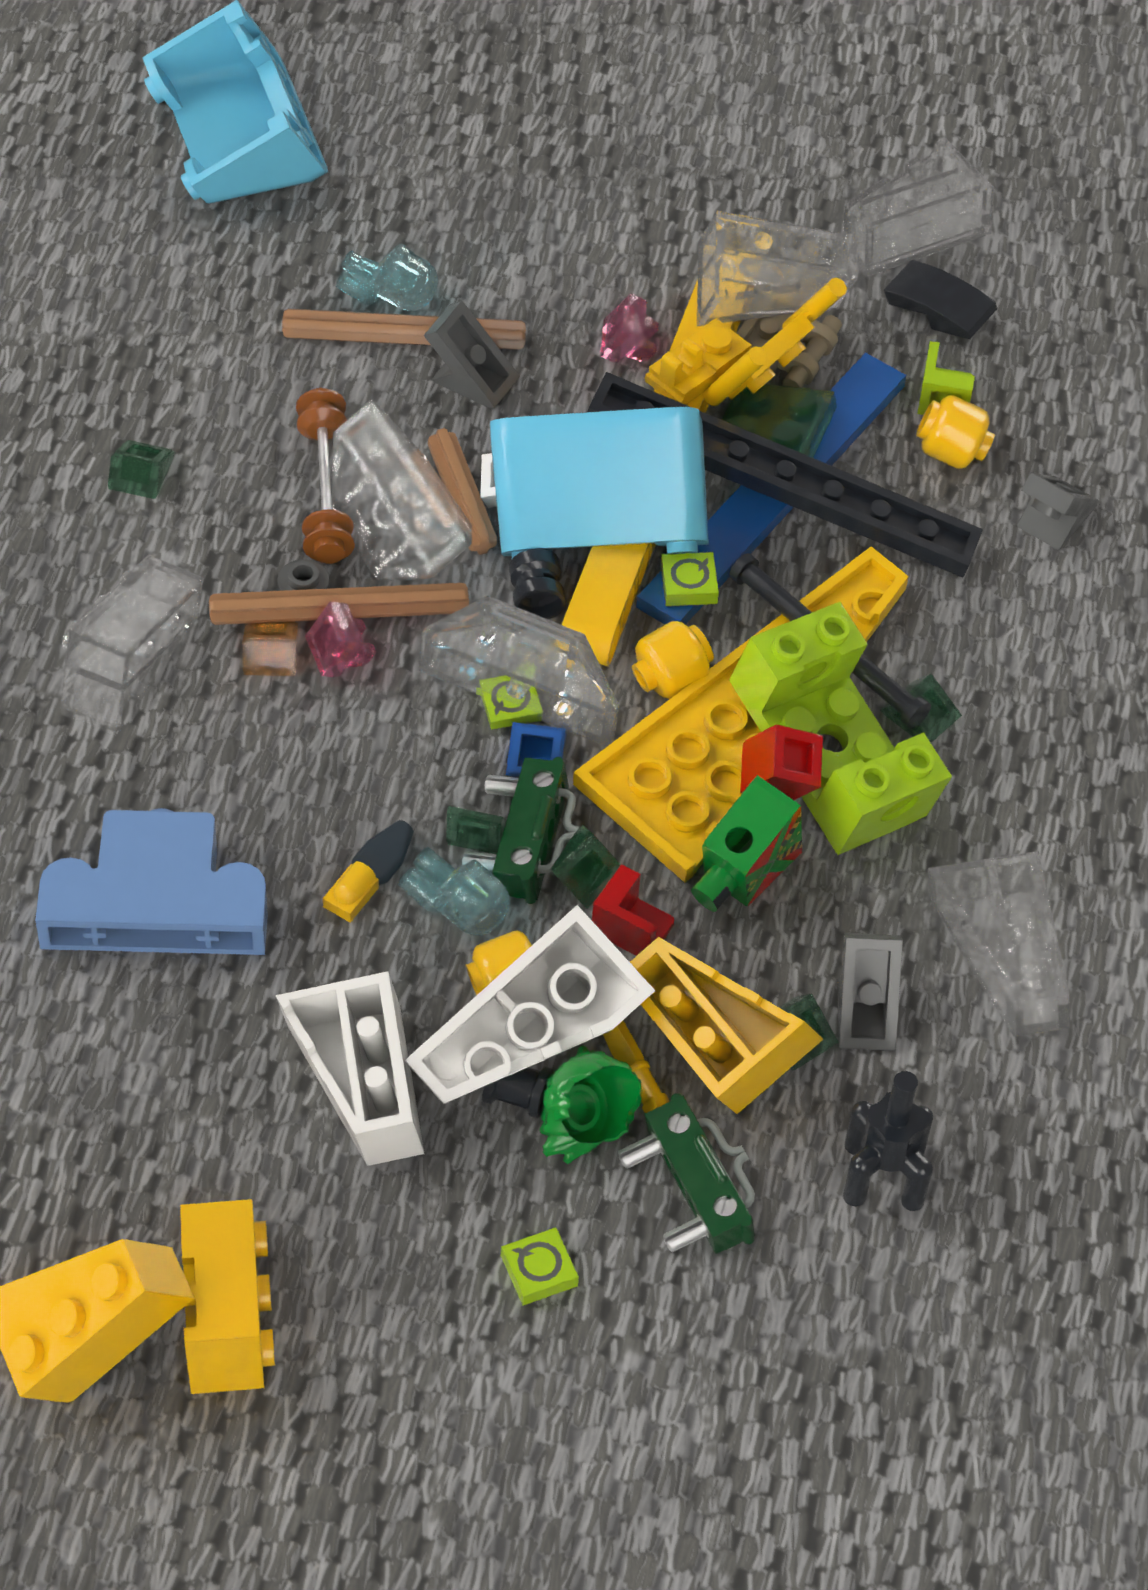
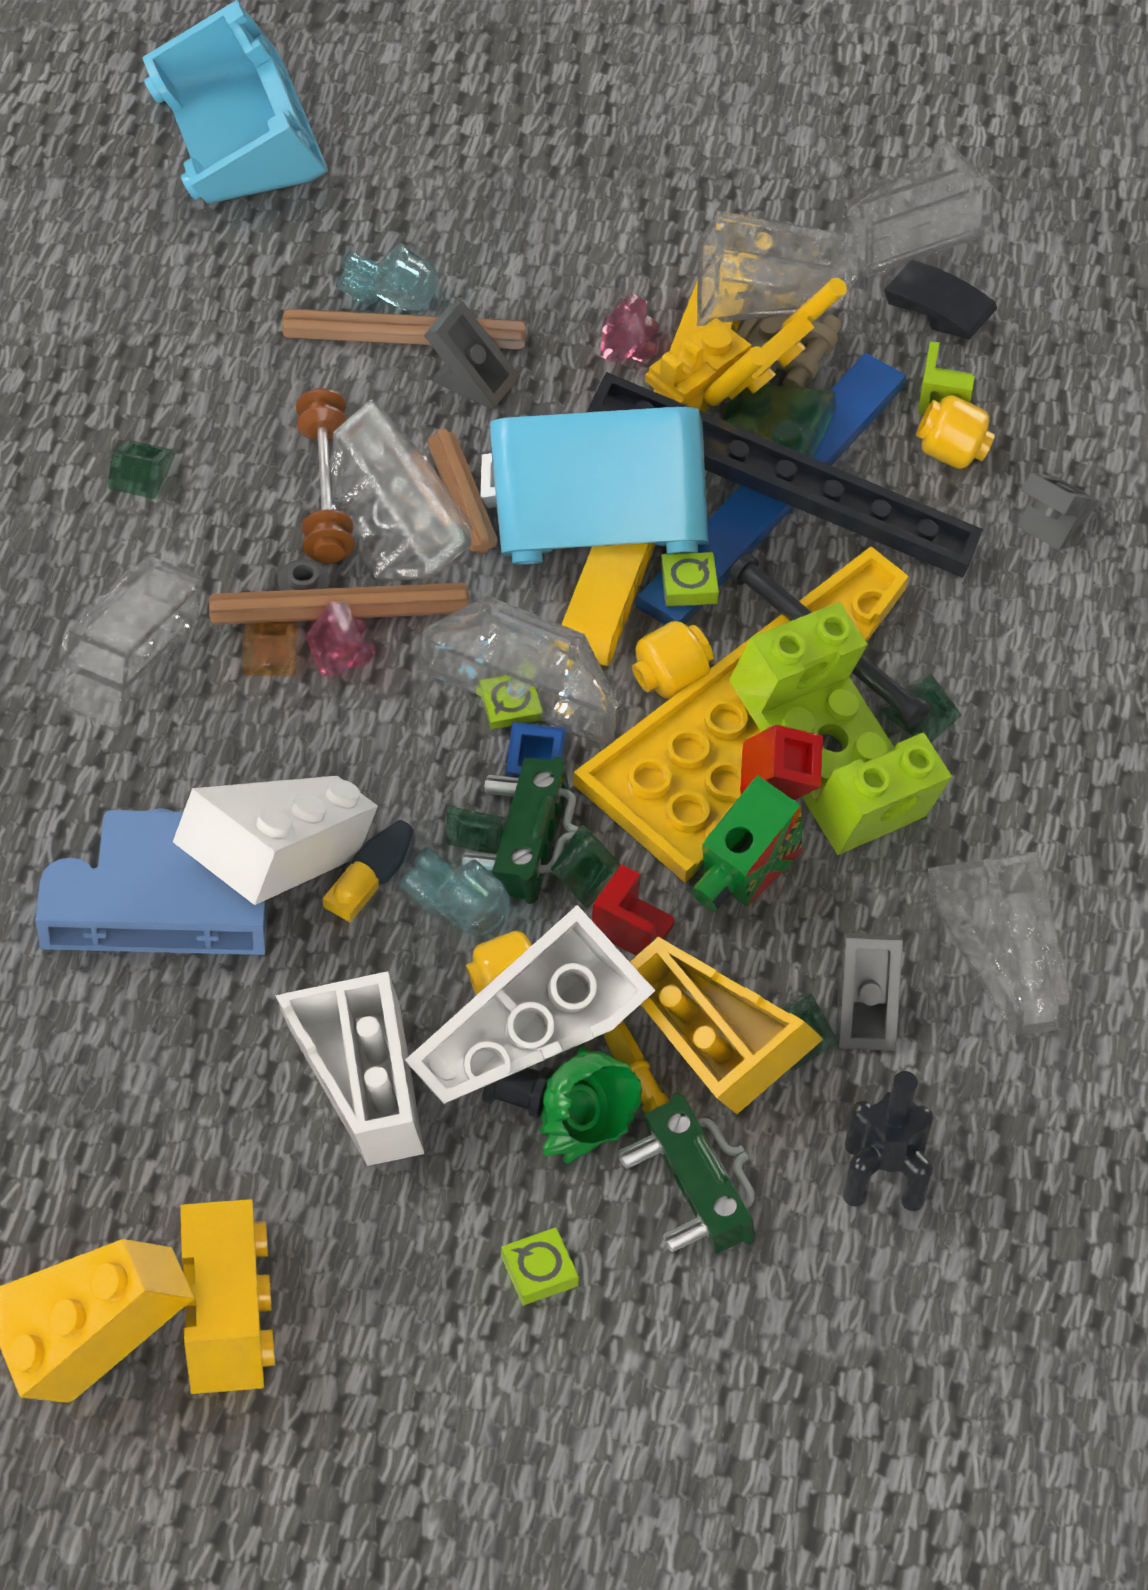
(274, 832): none -> white wedge
(537, 576): black wheel -> none

